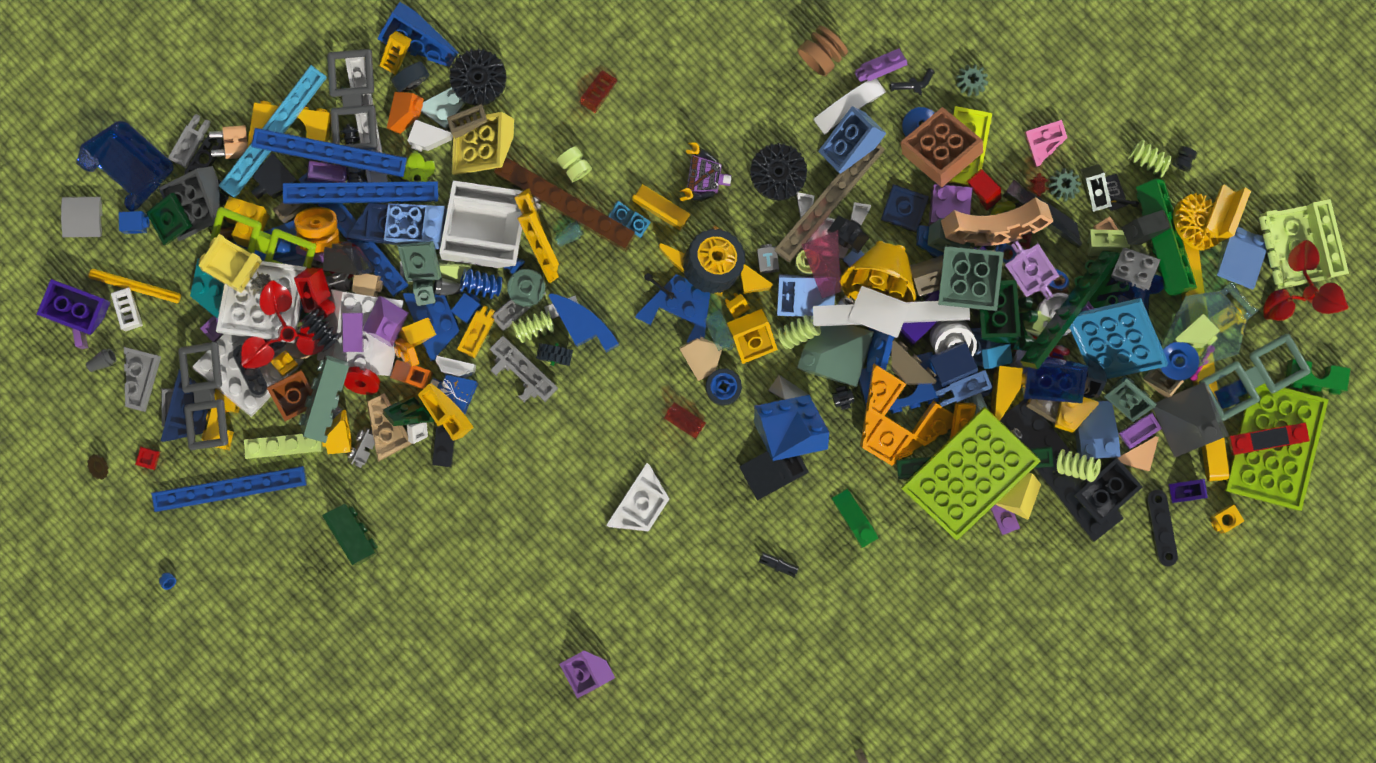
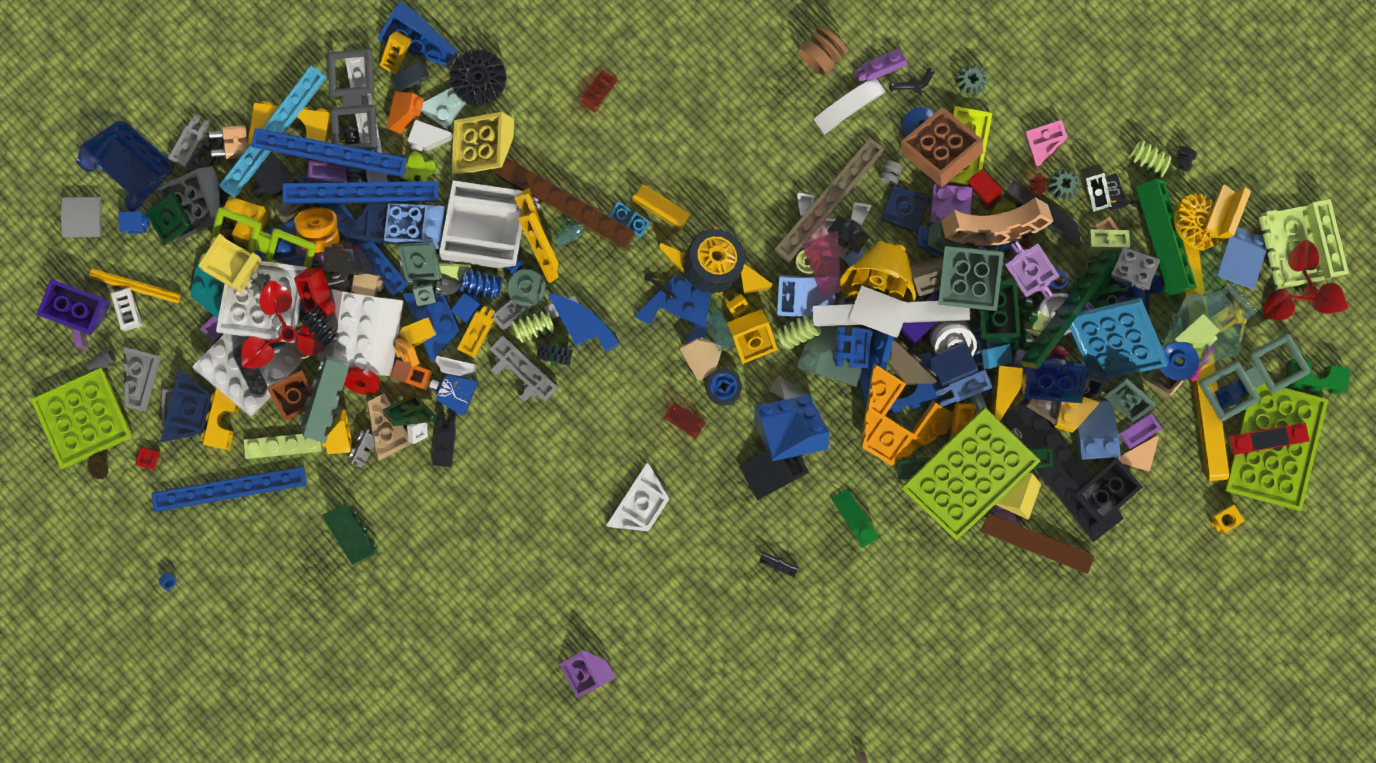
(81, 418): none -> lime plate
(203, 396): dark grey bar -> none
(284, 363): yellow tile -> none
(353, 332): medium lavender tile -> none
(385, 321): medium lavender slope -> none
(445, 412): yellow slope -> none
(465, 115): dark tan slope -> none
(574, 164): yellowish green wheel -> none
(704, 175): torso -> none
(767, 259): light grey brick -> none
(778, 157): black wheel -> none
(843, 398): black gear -> none
(851, 140): medium blue slope -> none
(859, 347): none -> blue plate
(891, 172): none -> light grey wheel
(1037, 543): none -> reddish brown tile
(1078, 467): yellowish green piece -> none
(1146, 228): pearl dark grey slope -> none
(1162, 528): black plate -> none
(1188, 491): dark purple slope -> none
(1190, 419): dark grey slope -> none

